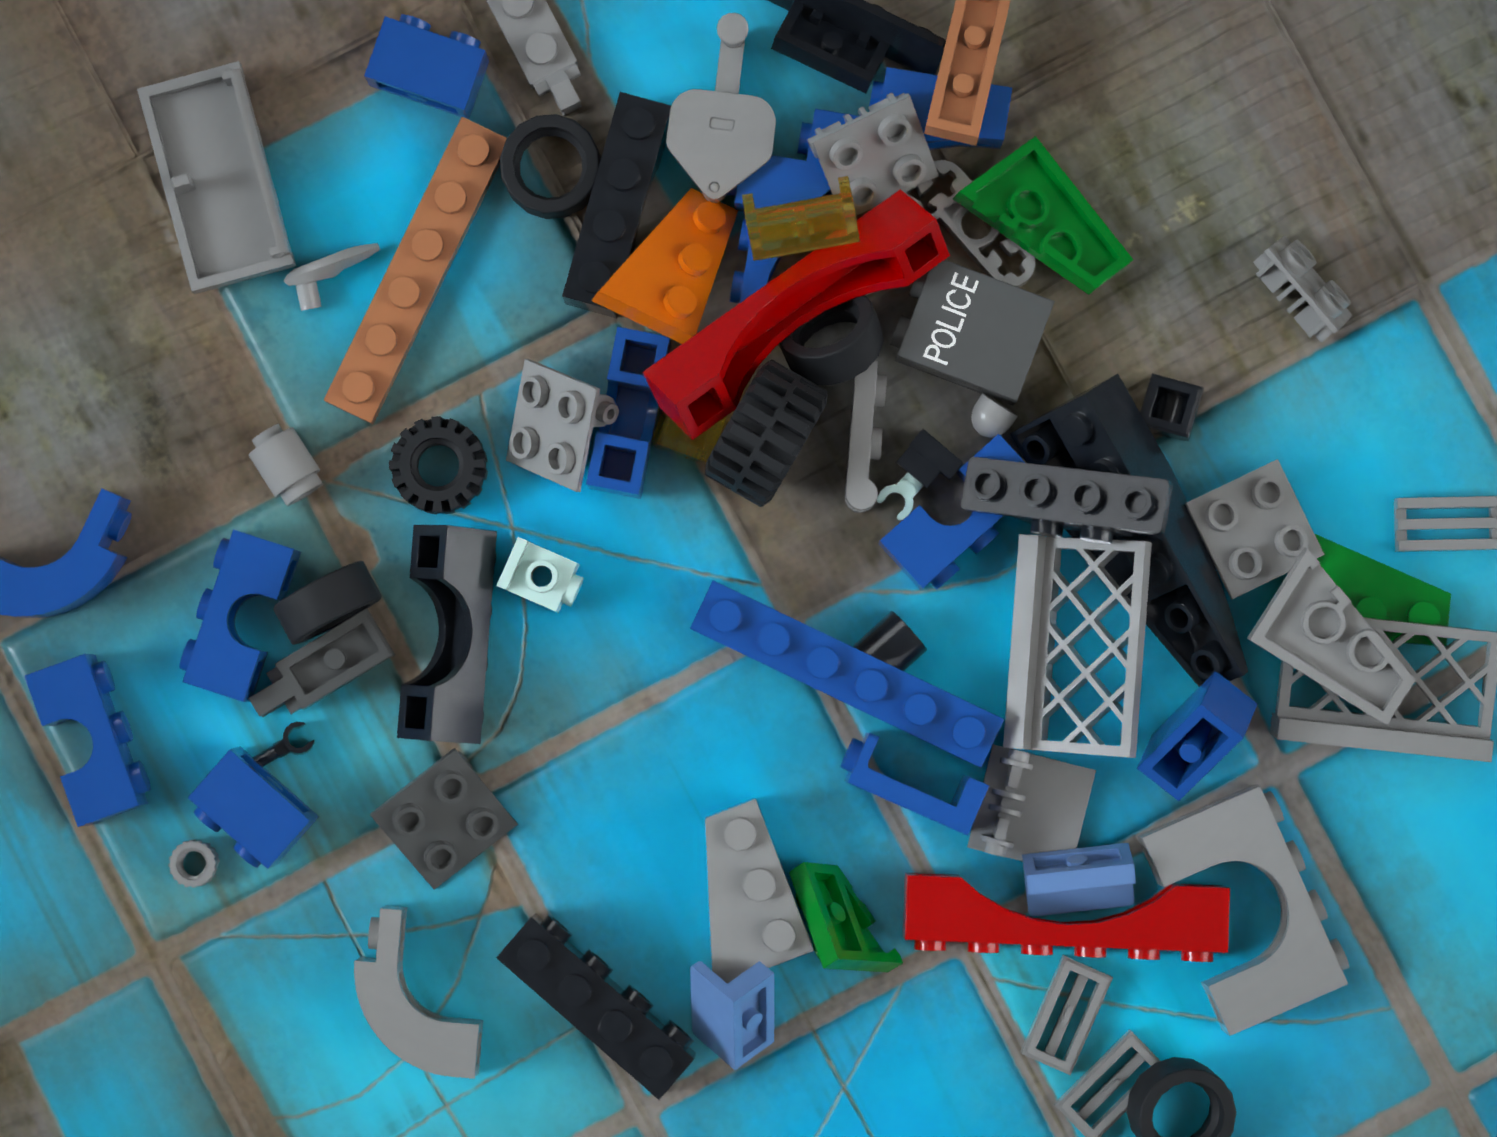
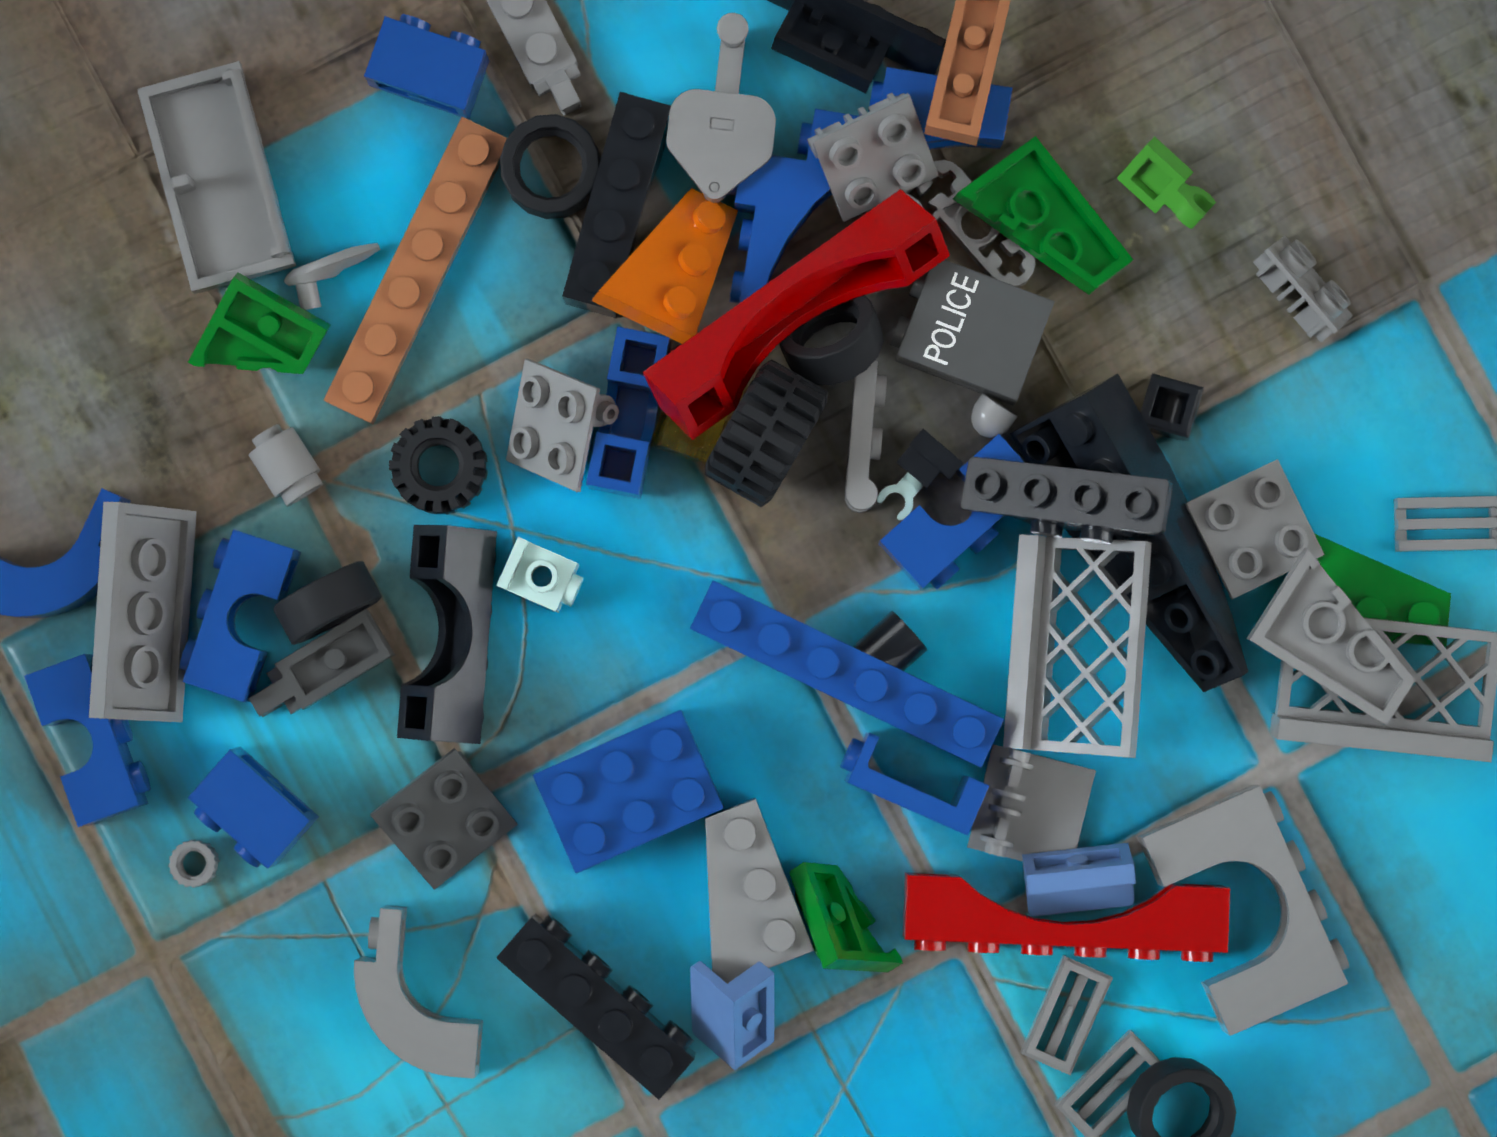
(142, 612): none -> light grey plate
(259, 331): none -> green wing
(283, 747): black hand -> none
(628, 791): none -> blue brick
(802, 224): clear yellow hinge -> none
(1160, 178): none -> bright green plate
(1197, 736): blue brick -> none

